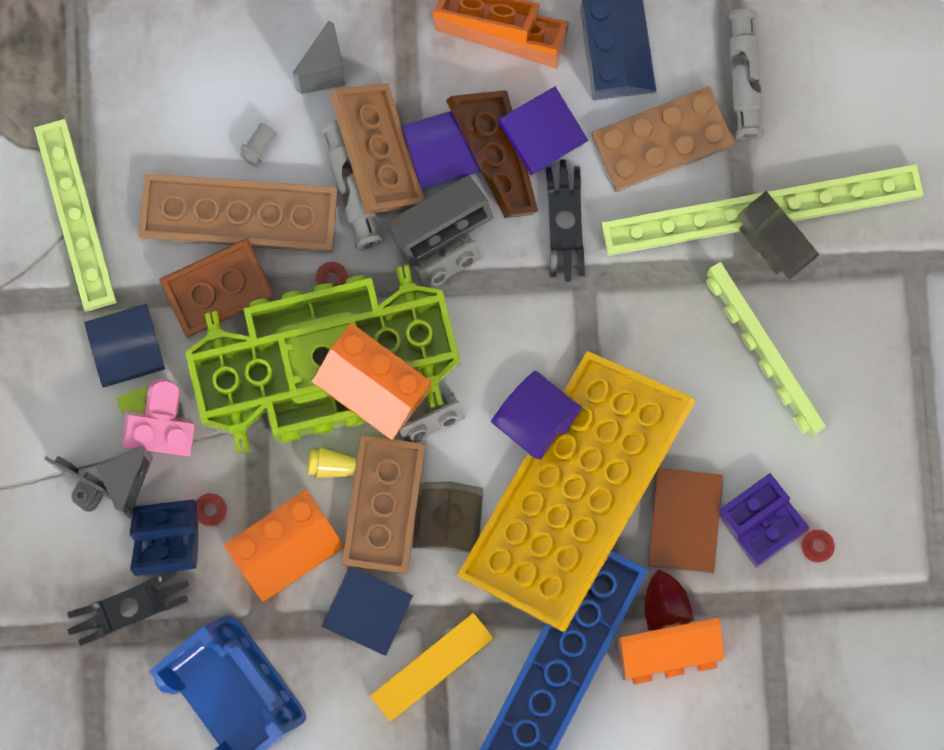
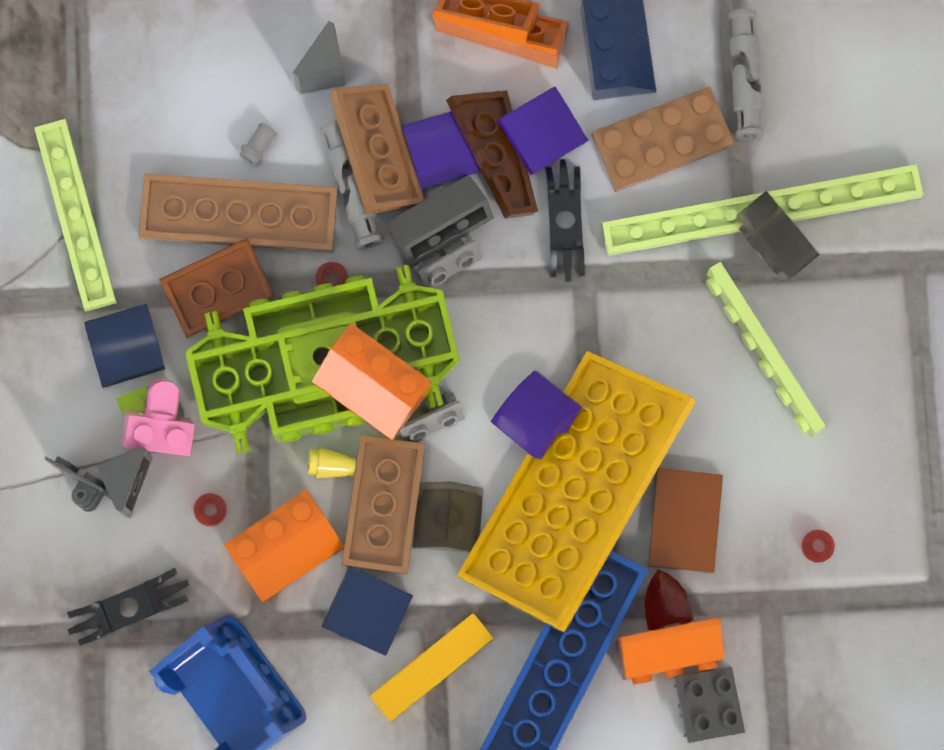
(164, 537): dark blue slope -> none
(709, 705): none -> dark grey hinge
(763, 520): dark purple slope -> none

